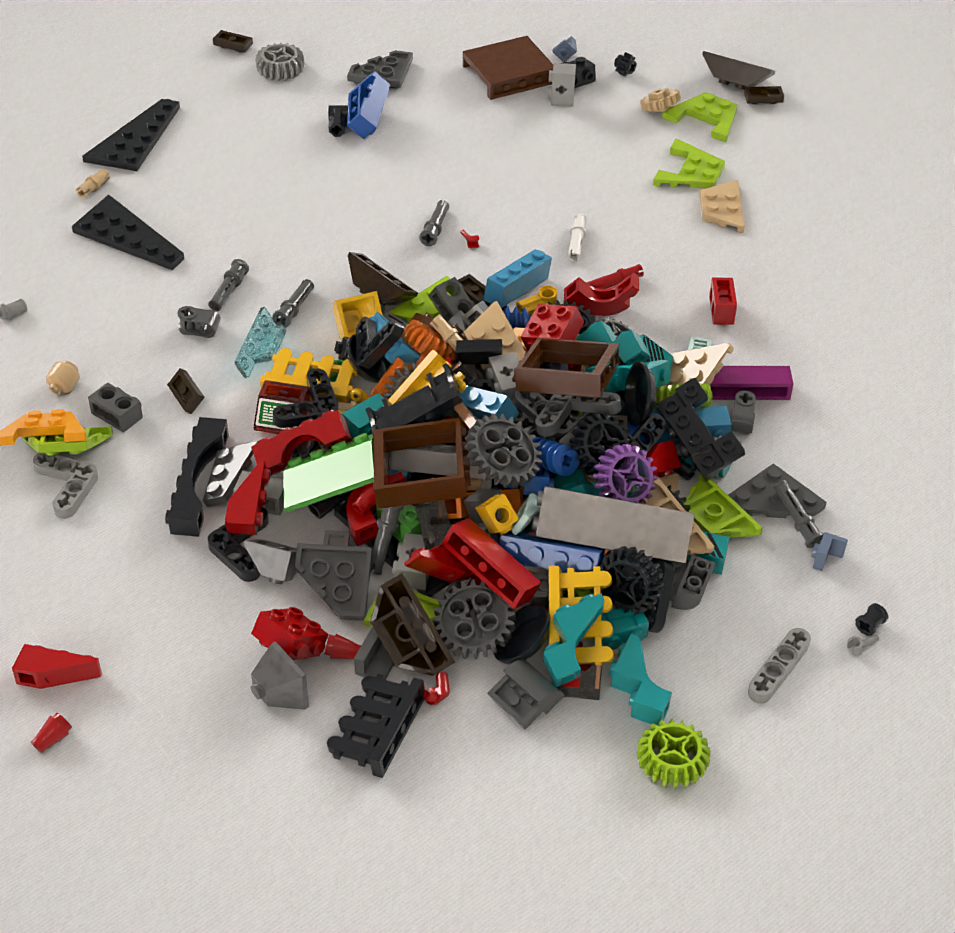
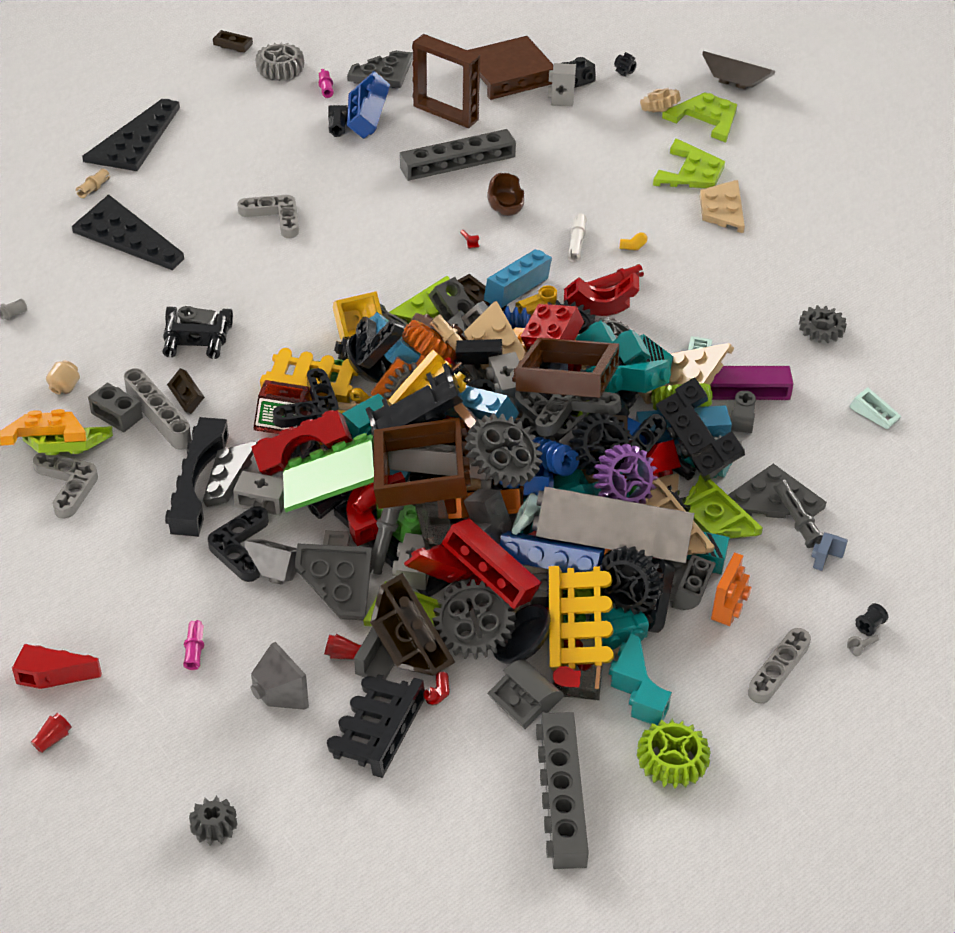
(158, 408): none -> light grey beam
(193, 645): none -> dark pink axle
(211, 335): none -> black connector
(213, 820): none -> dark grey gear
(218, 300): dark grey pin -> none
(245, 504): red slope -> none
(260, 343): clear light blue bracket -> none
(280, 204): none -> light grey beam
(290, 307): dark grey pin -> none
(291, 631): red brick -> none
(325, 83): none -> dark pink axle
(372, 277): dark brown wedge -> none
(433, 227): dark grey pin -> none
(457, 154): none -> dark grey brick
(471, 80): none -> reddish brown window
(488, 510): yellow brick -> none
(505, 194): none -> reddish brown piece
(565, 49): sand blue bracket -> none
(571, 625): teal arch -> none
(573, 850): none -> dark grey brick
(634, 243): none -> yellow arm
(640, 393): black piece -> none
(723, 301): red brick -> none
(731, 592): none -> orange plate
(764, 94): dark brown plate -> none
(822, 324): none -> dark grey gear
(870, 405): none -> light aqua slope

